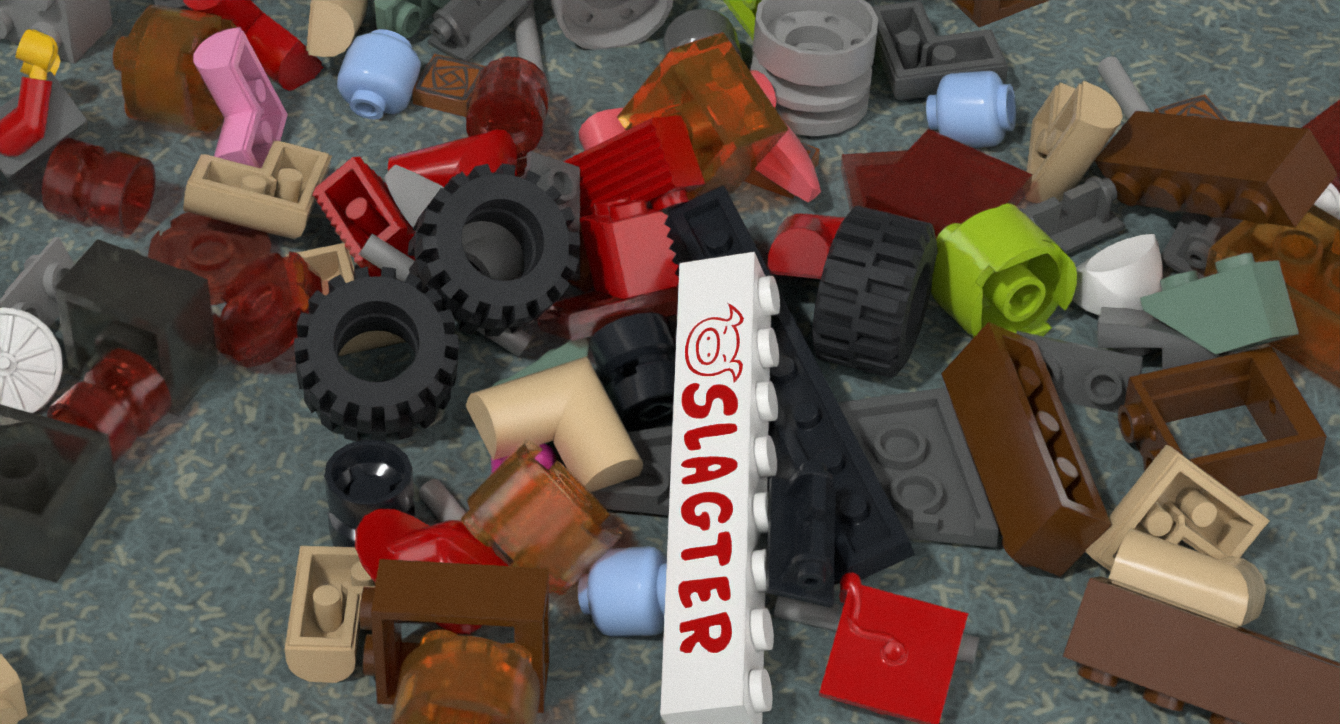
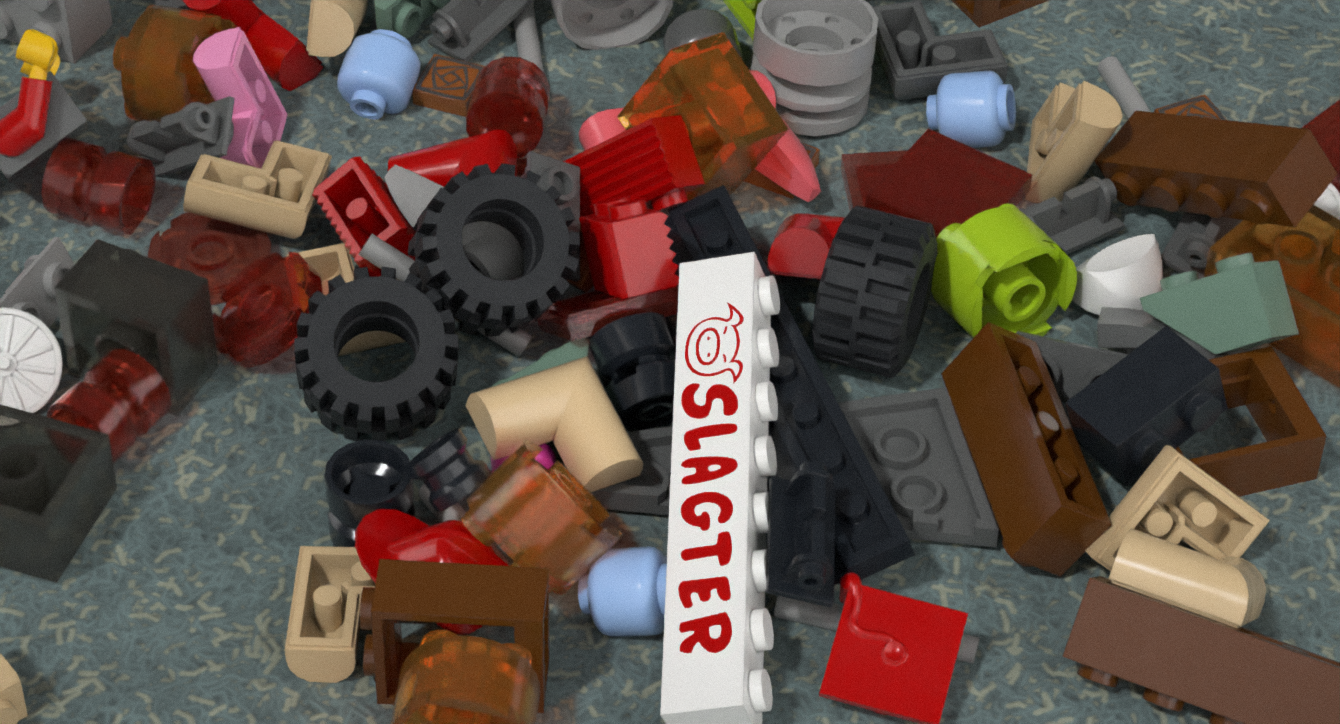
(184, 136): none -> dark grey hinge
(448, 470): none -> black wheel
(1146, 402): none -> black brick

